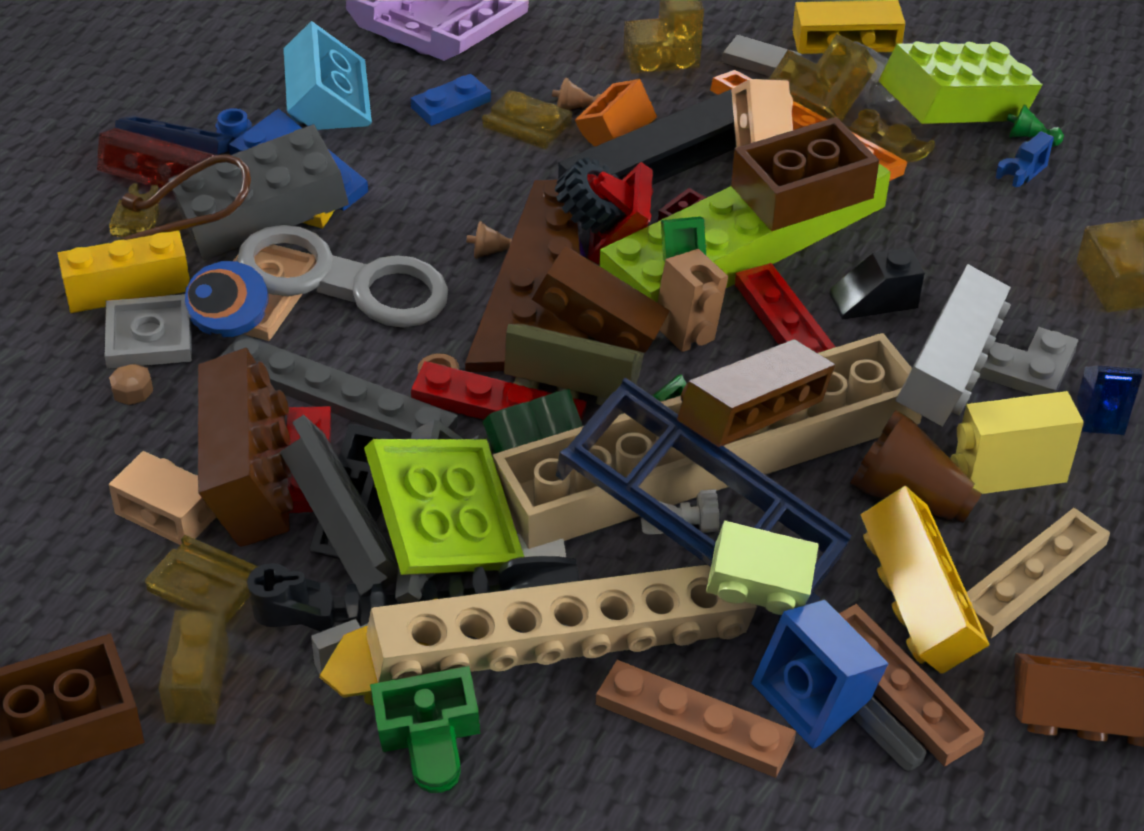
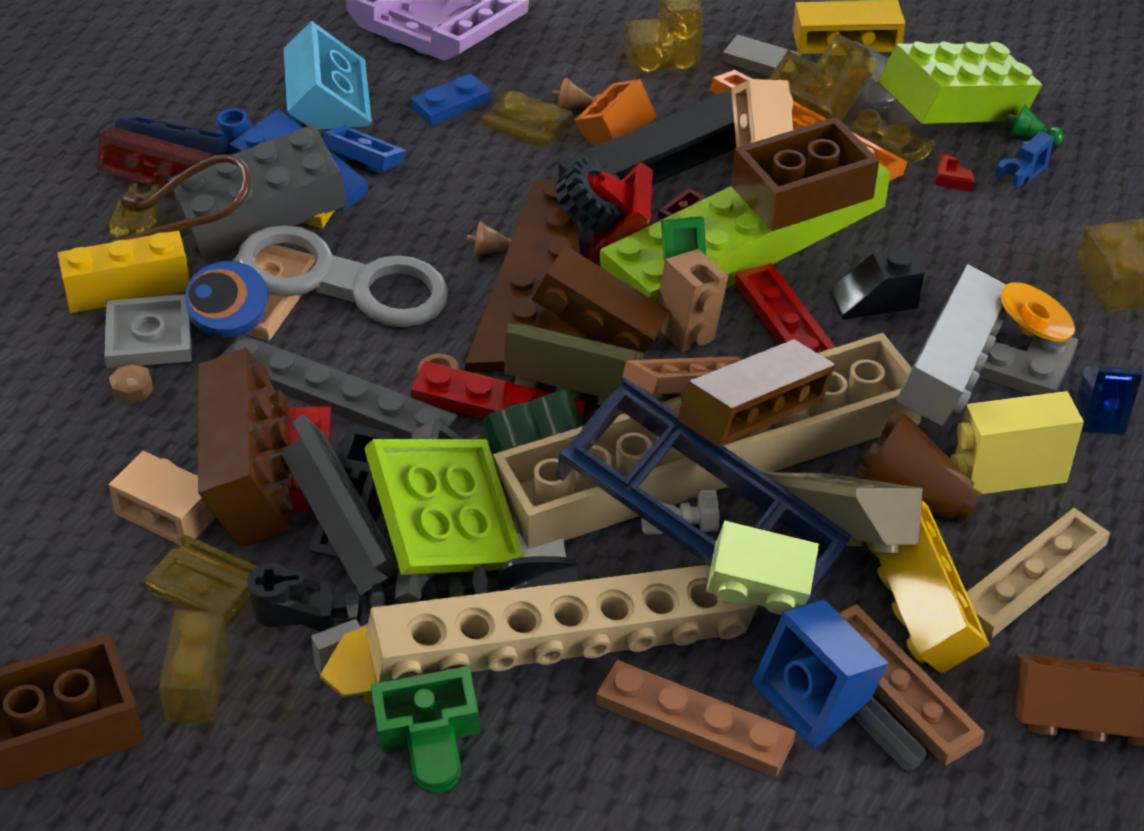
(358, 146): none -> blue plate
(671, 375): none -> nougat plate
(864, 508): none -> dark tan slope
(953, 175): none -> red tile
(1037, 312): none -> light orange dish

